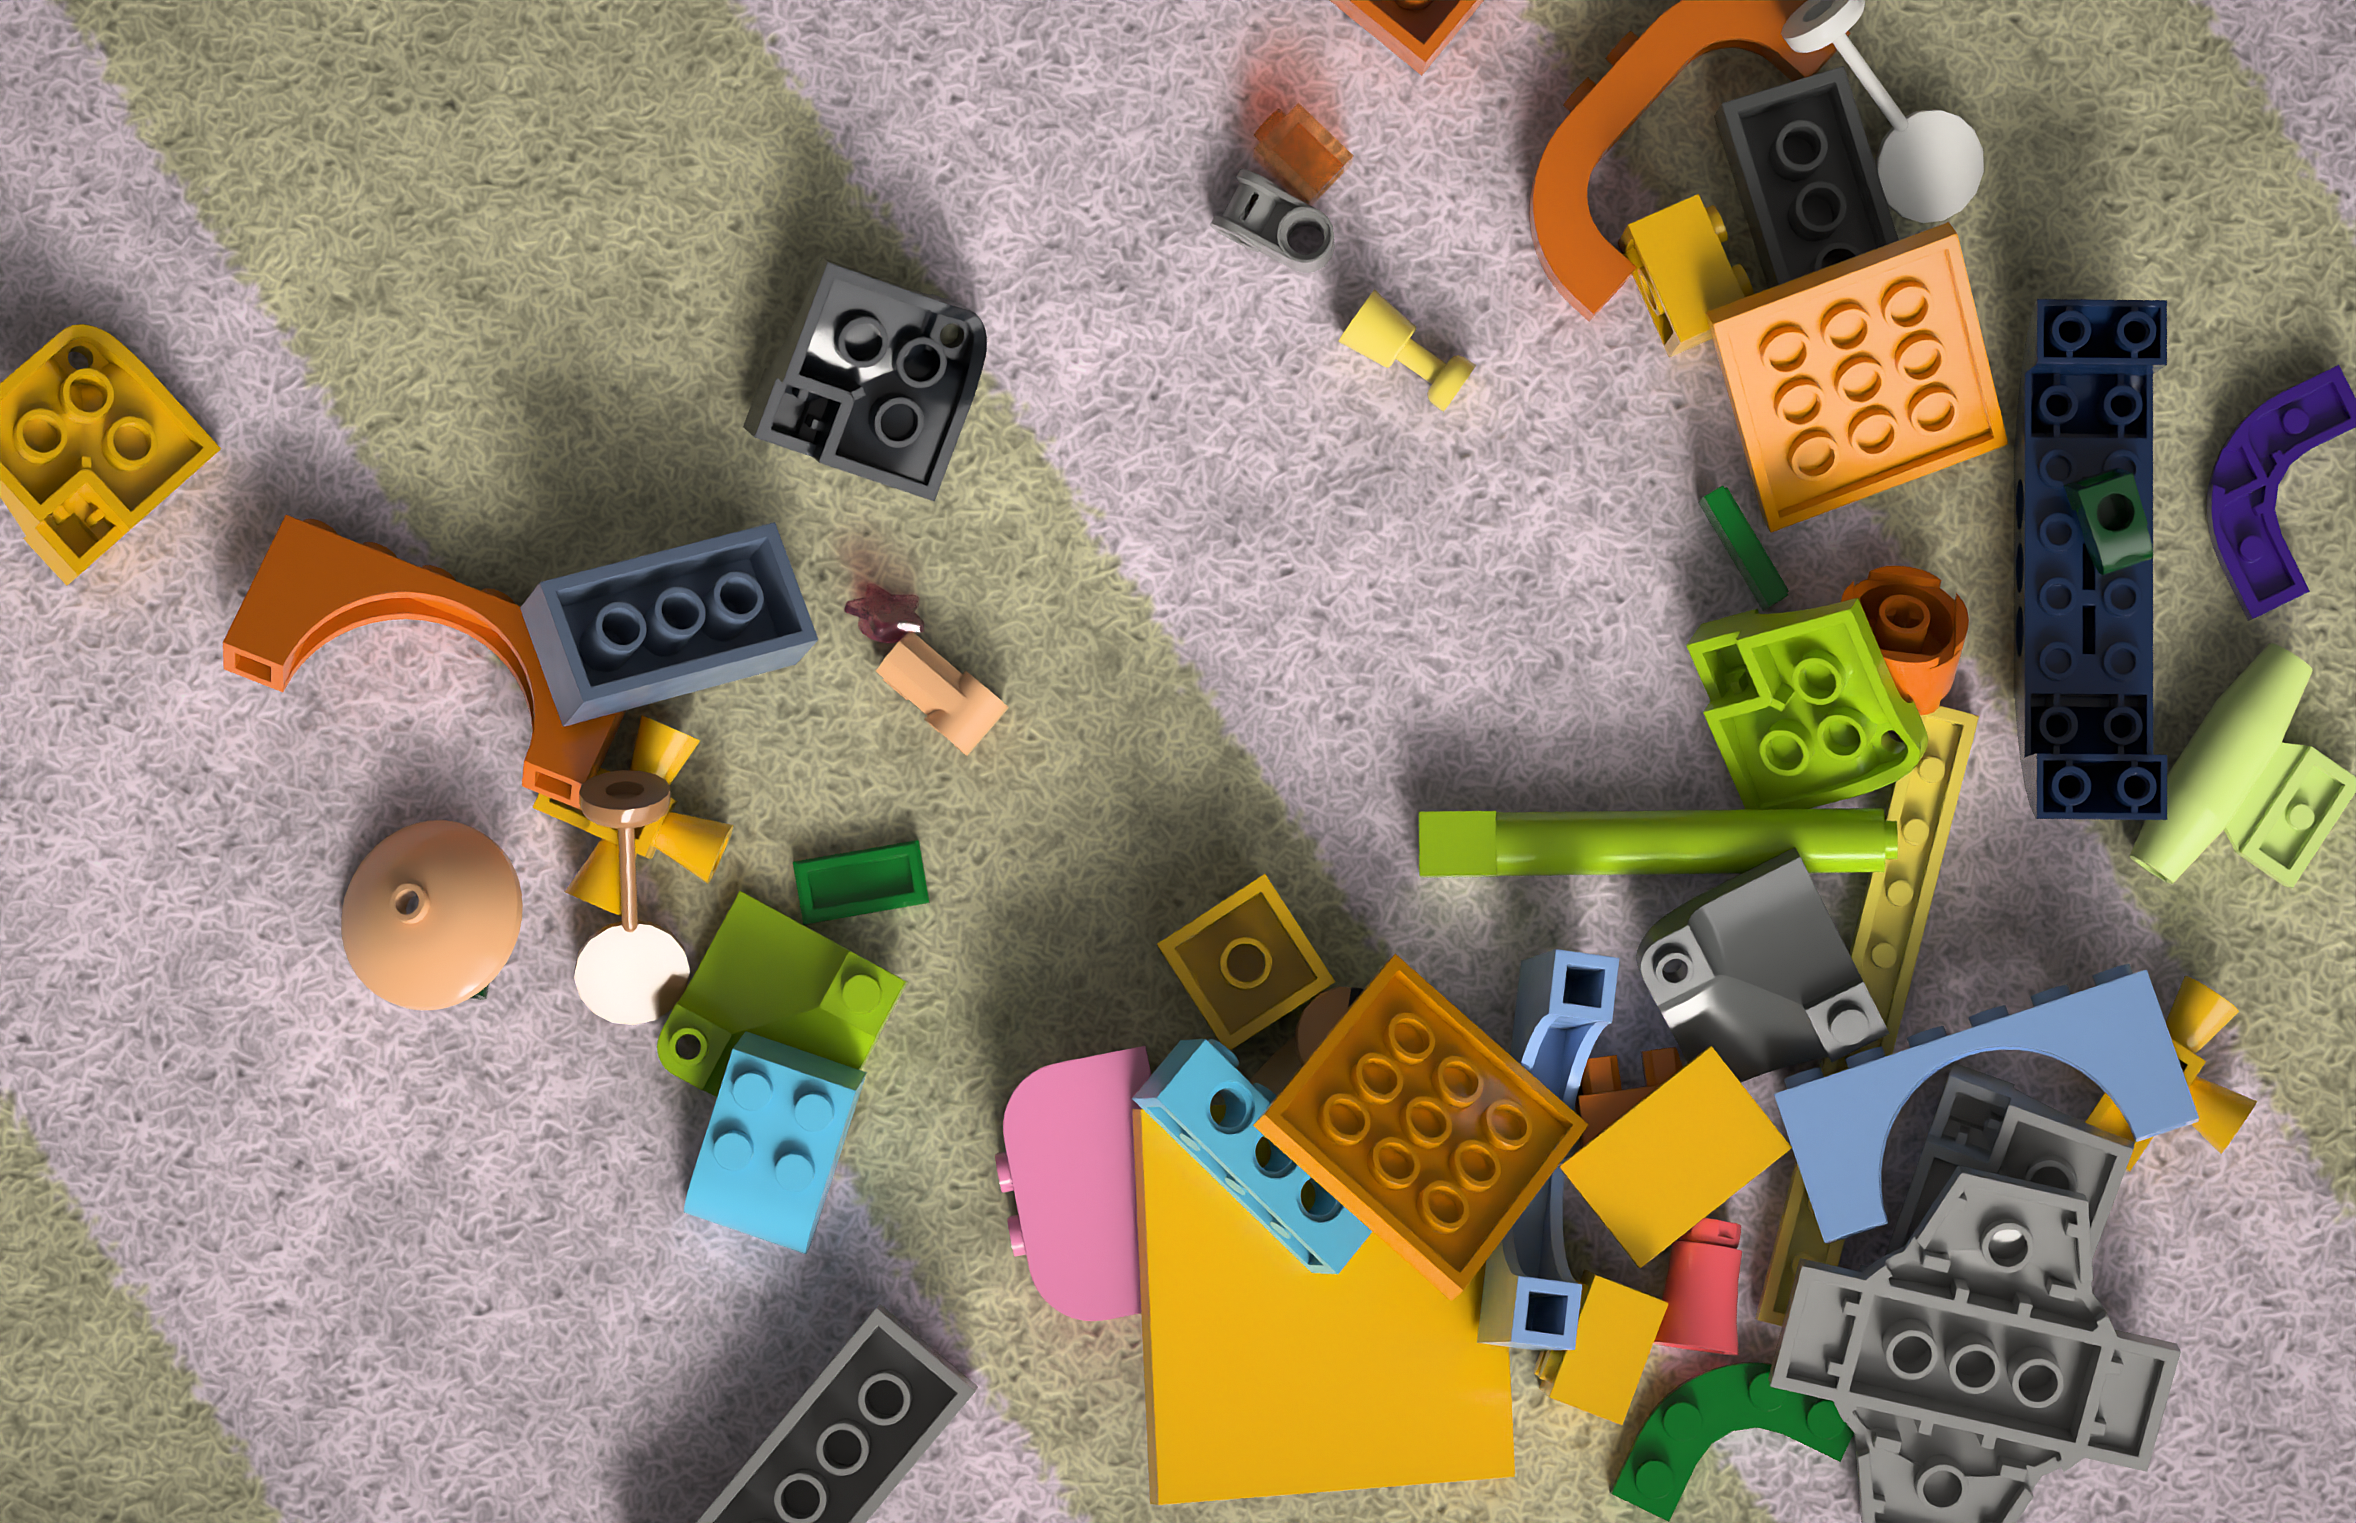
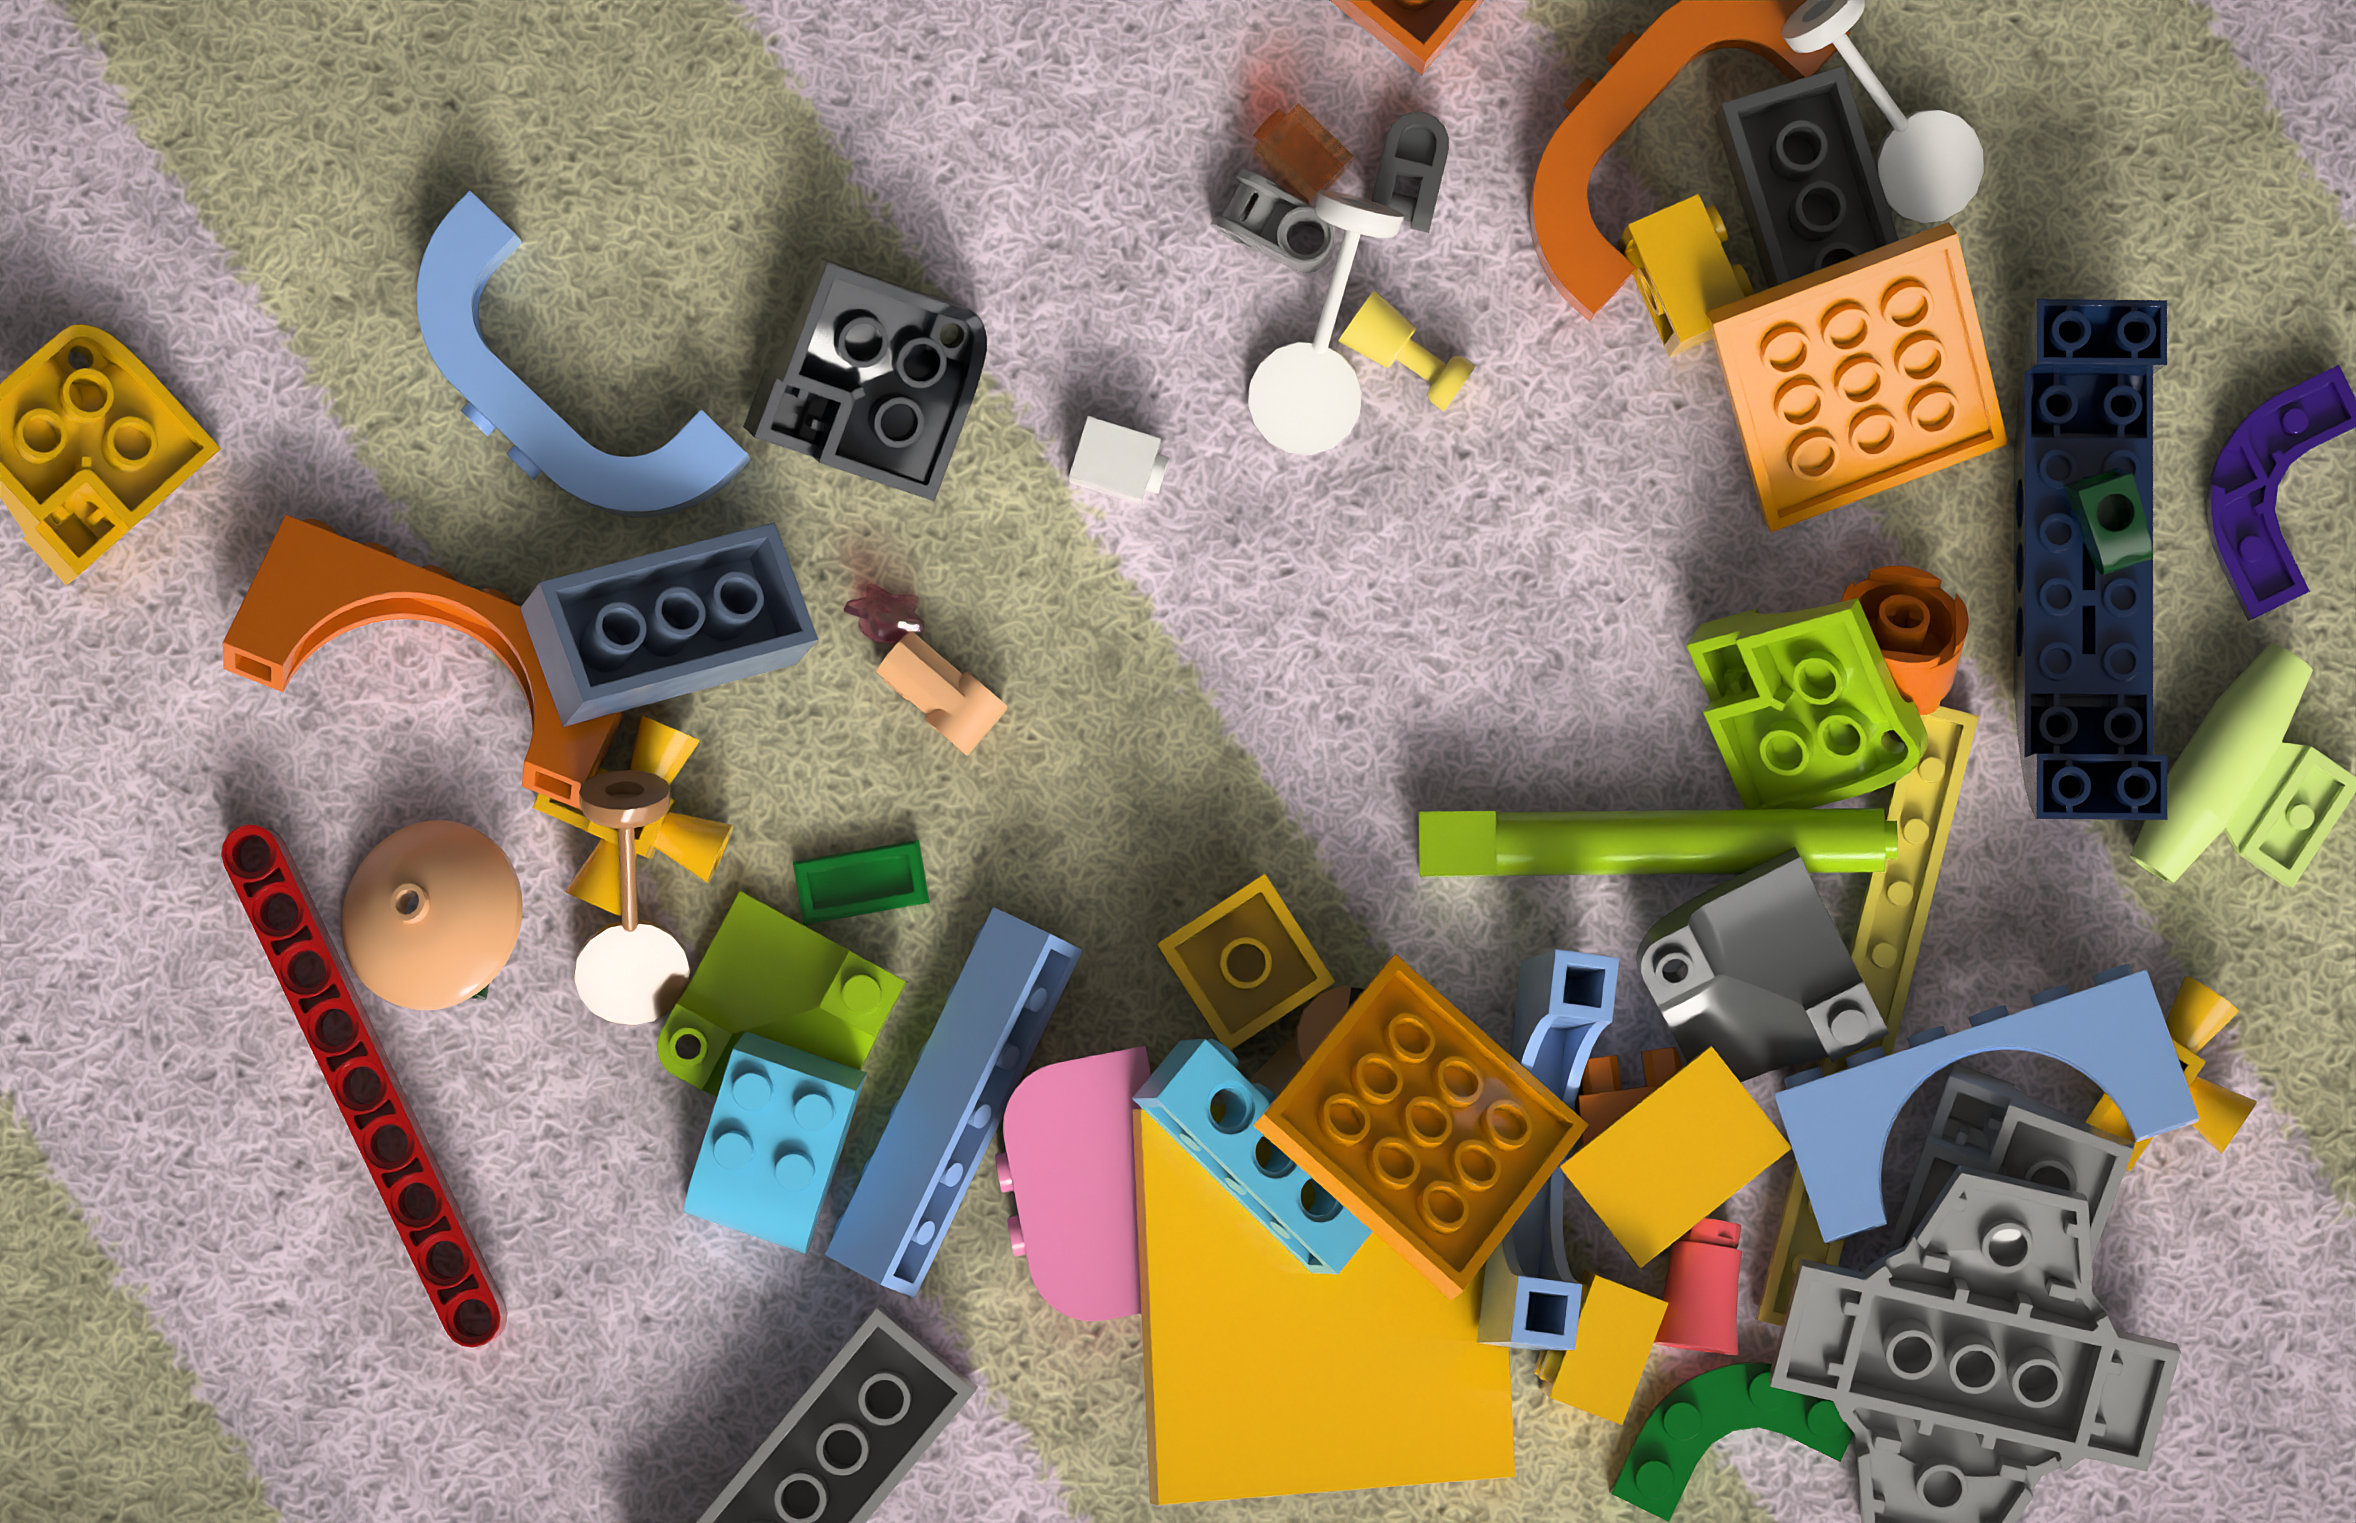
(338, 1065): none -> red beam
(449, 289): none -> light blue arch
(953, 1102): none -> light blue brick
(1118, 461): none -> white brick
(1305, 391): none -> white piece
(1418, 150): none -> dark grey plate
(1744, 547): green tile -> none

